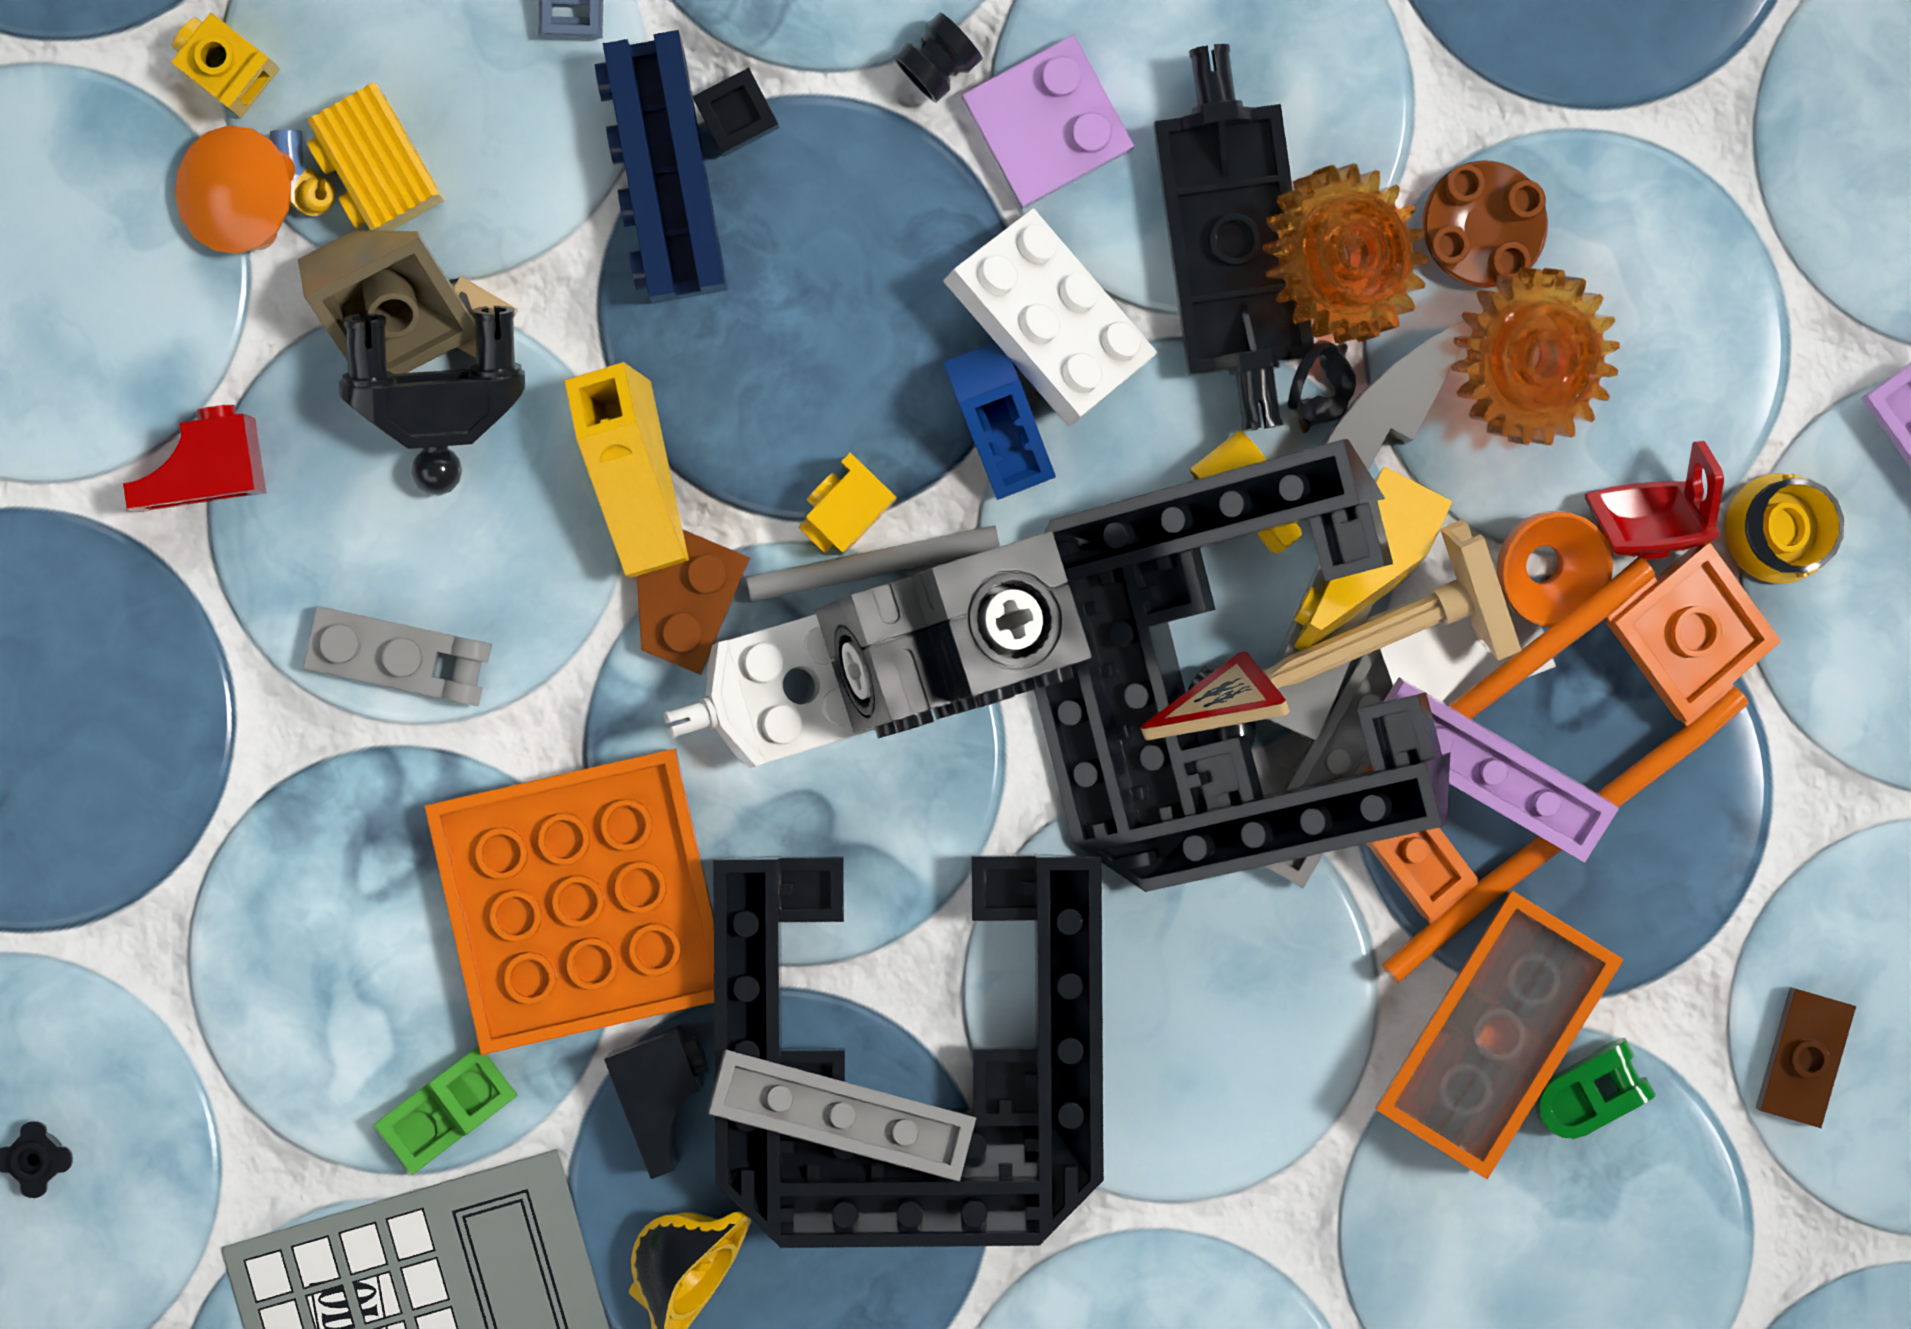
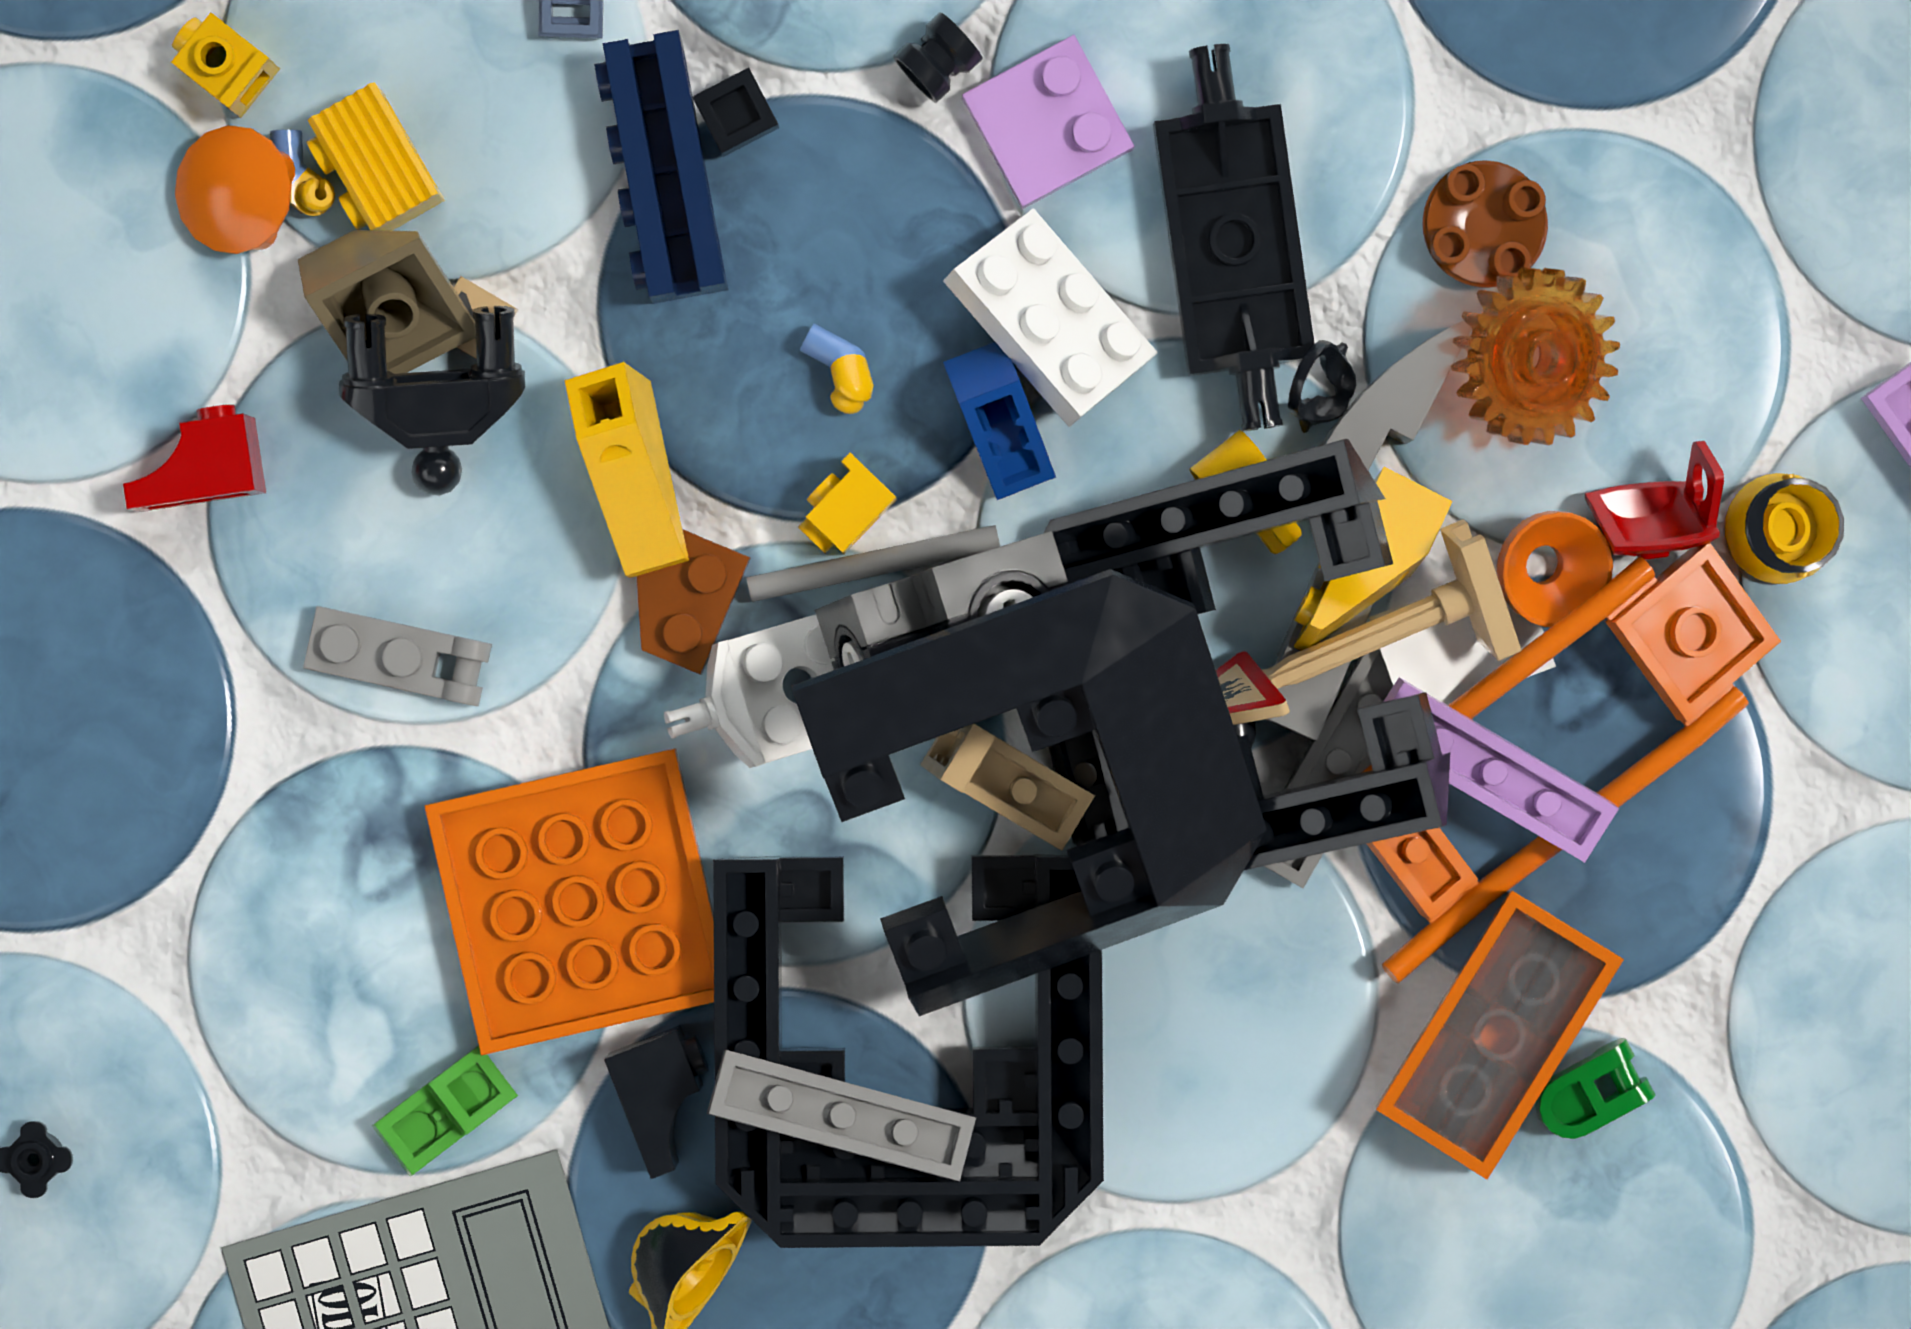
(847, 366): none -> arm
(1008, 783): none -> tan bracket
(1070, 663): none -> black slope
(1354, 294): clear orange gear -> none
(1805, 1057): reddish brown plate -> none

